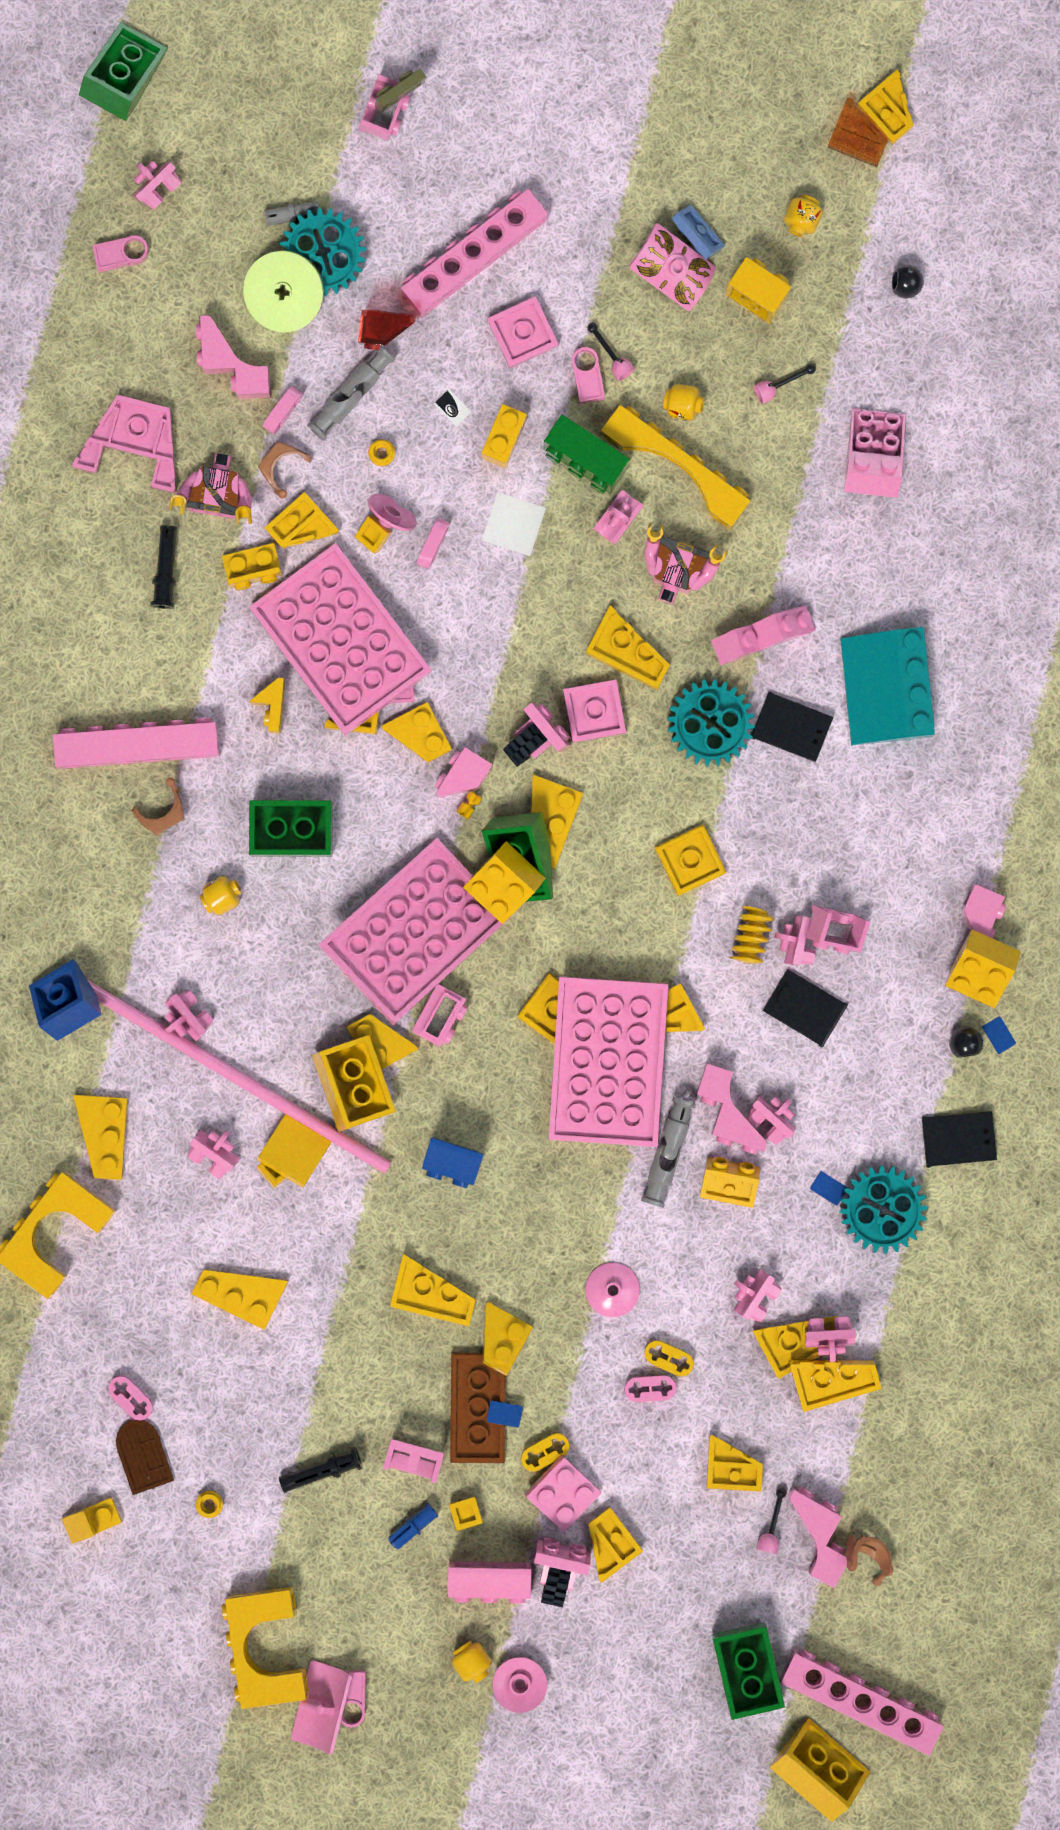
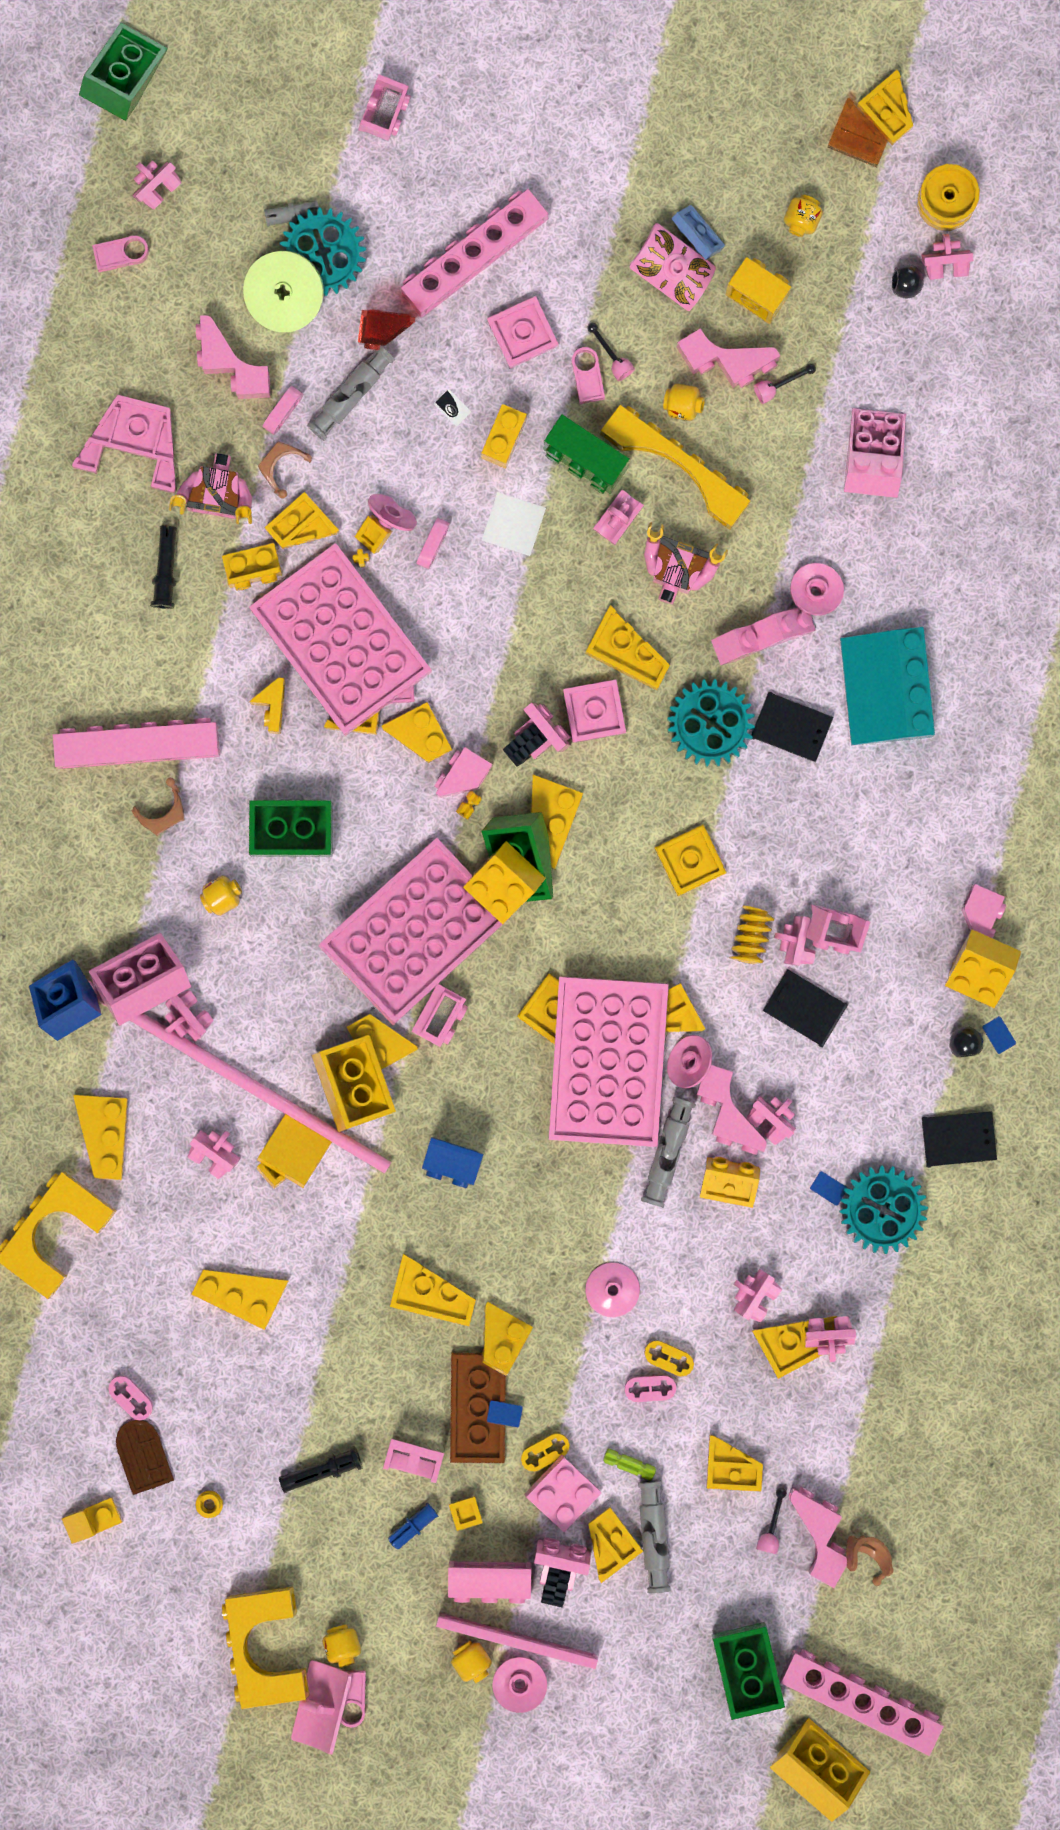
(140, 979): none -> bright pink brick
(341, 1645): none -> yellow head
(361, 558): none -> yellow piece
(381, 444): yellow plate -> none
(408, 82): olive plate -> none
(517, 1640): none -> bright pink tile
(629, 1464): none -> lime axle
(653, 1514): none -> light grey piece
(689, 1061): none -> bright pink dish
(737, 364): none -> bright pink arch
(821, 578): none -> bright pink dish
(828, 1382): yellow wing -> none
(948, 181): none -> yellow wheel
(959, 259): none -> bright pink hips

